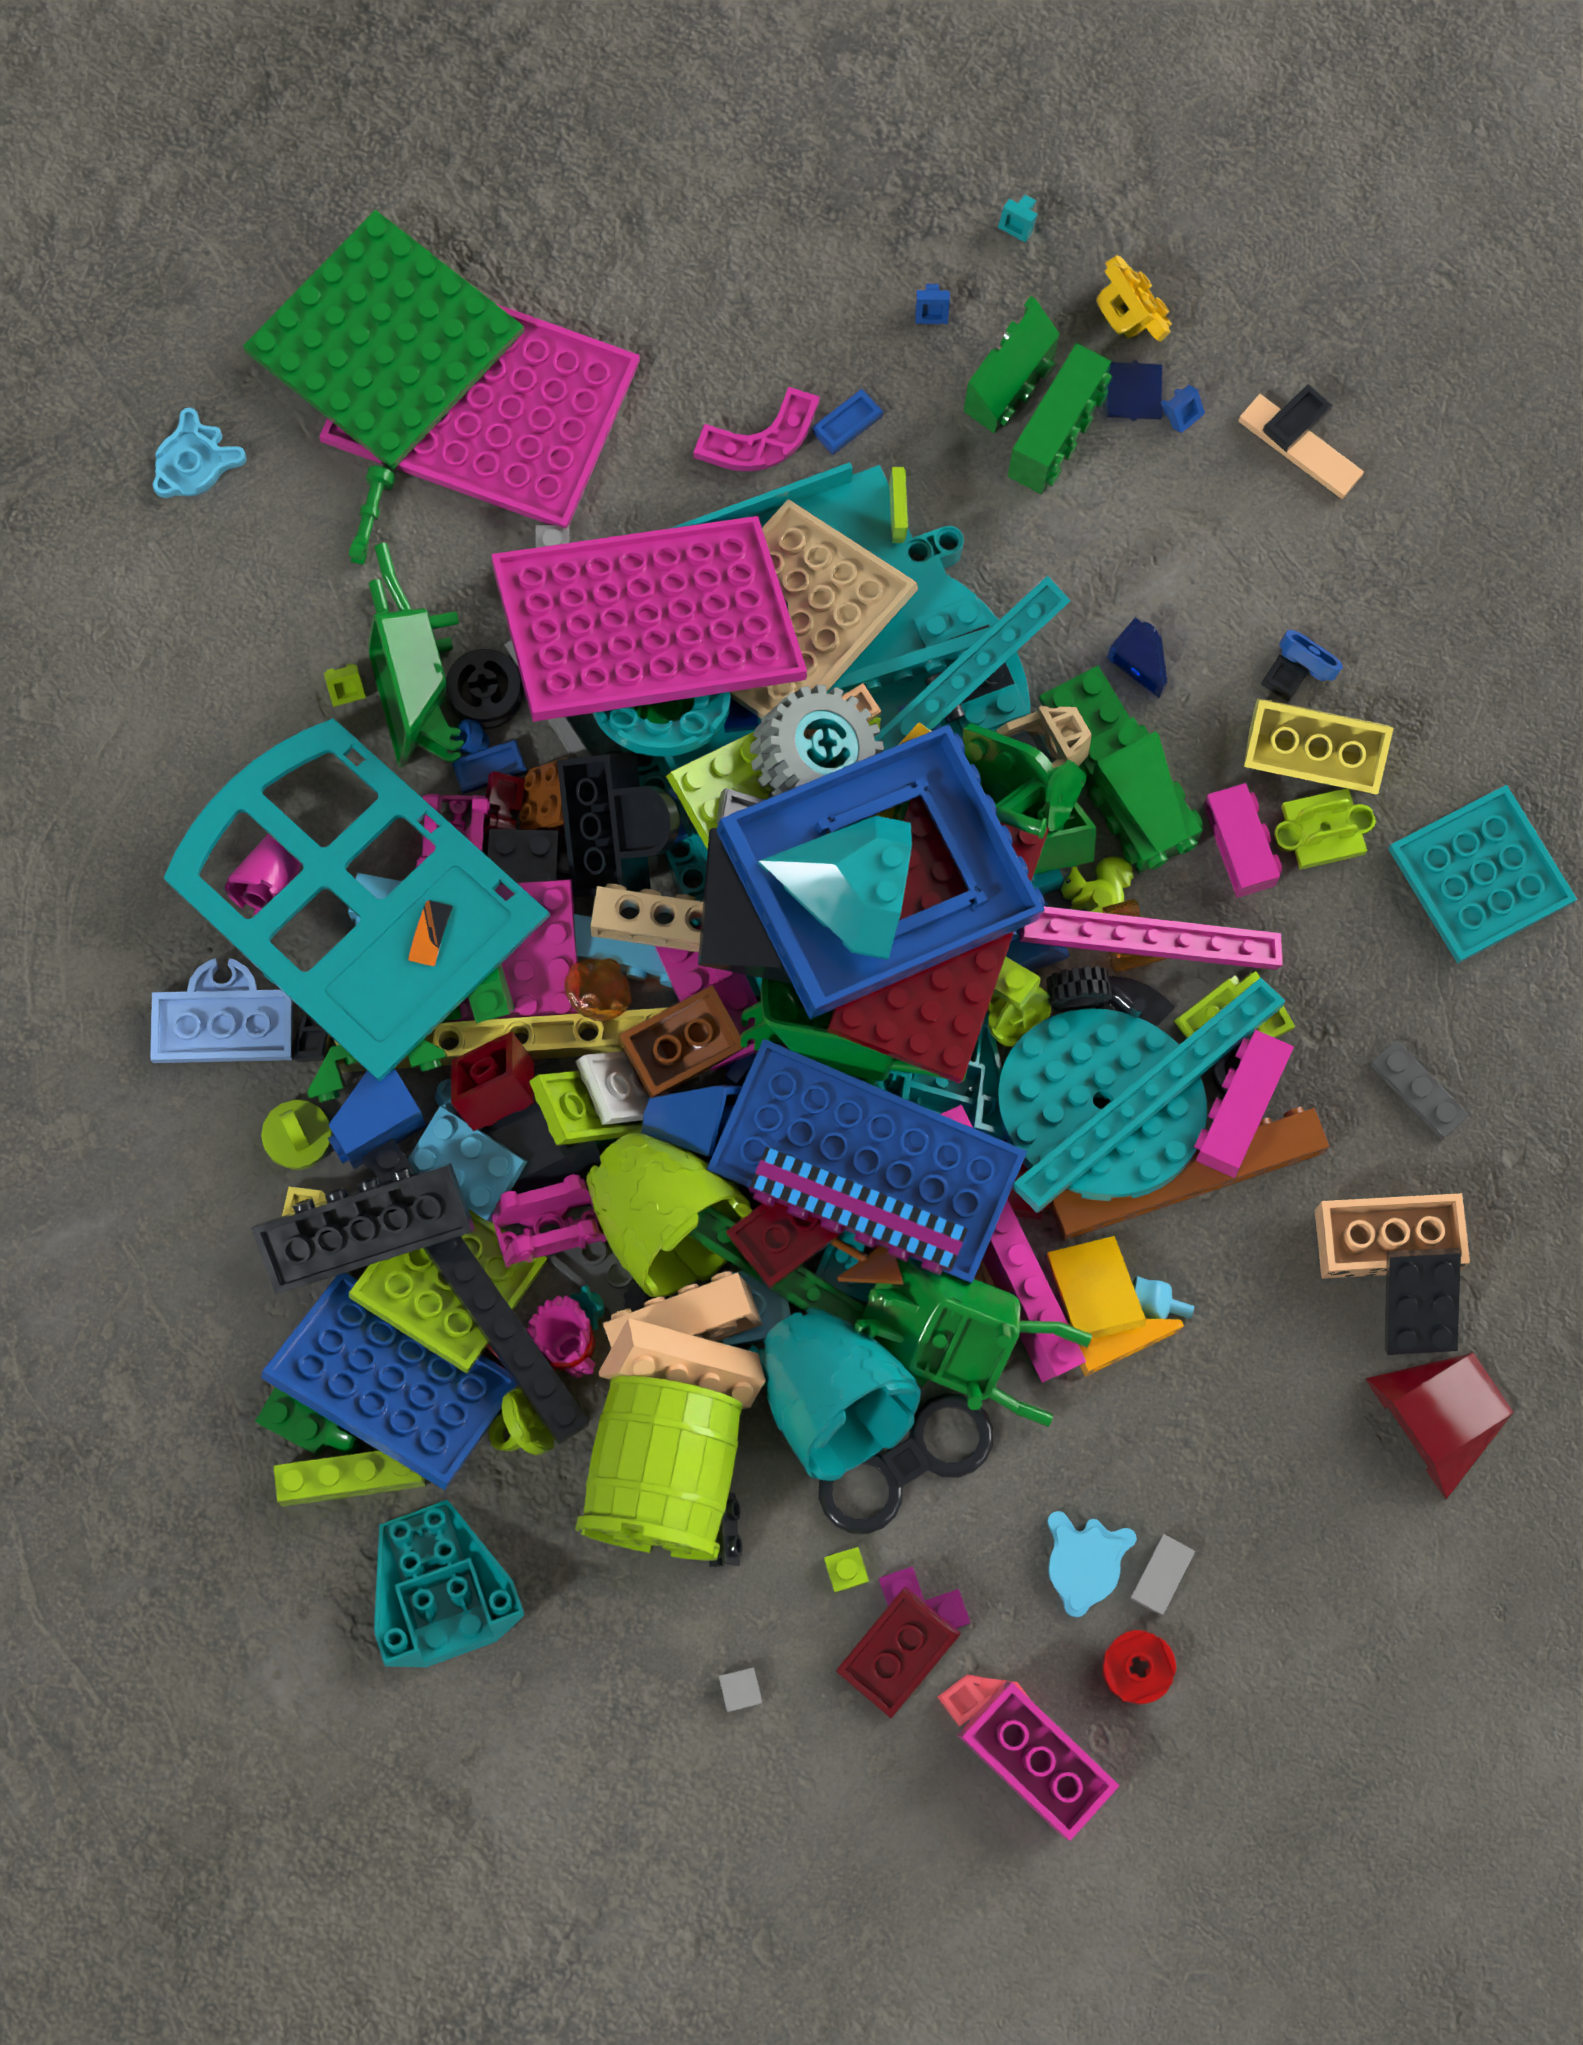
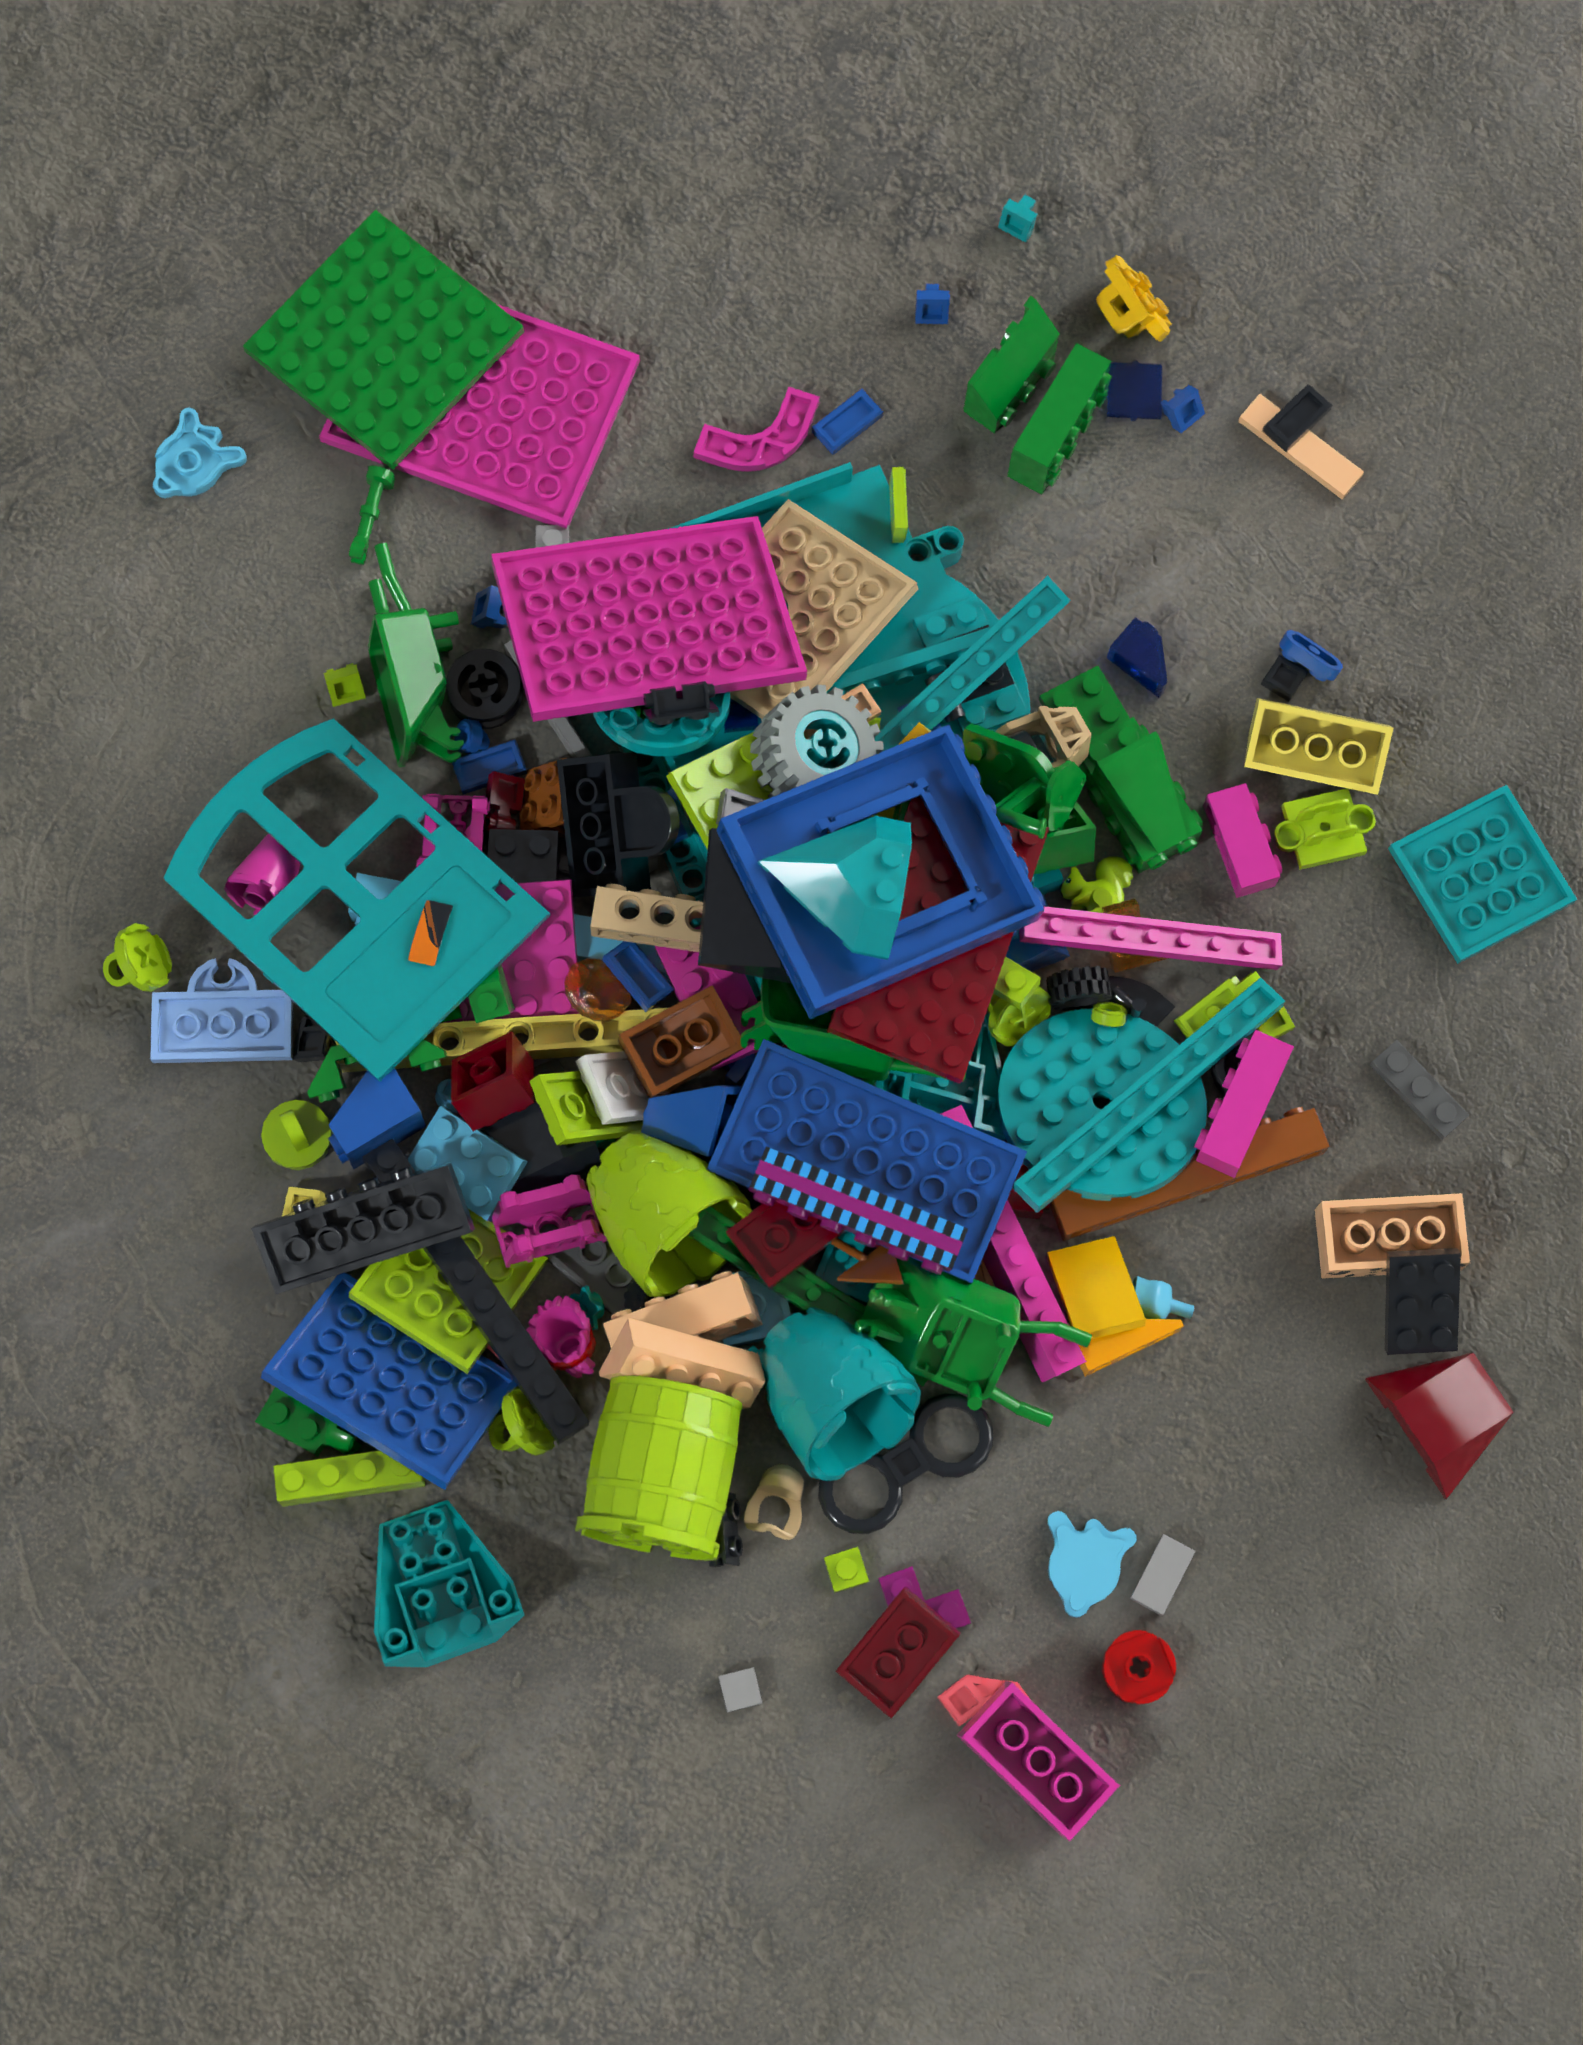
(141, 959): none -> lime tile
(487, 609): none -> blue tile
(638, 974): none -> blue tile
(667, 707): none -> black hinge
(780, 1482): none -> tan piece
(1114, 1018): none -> lime tile

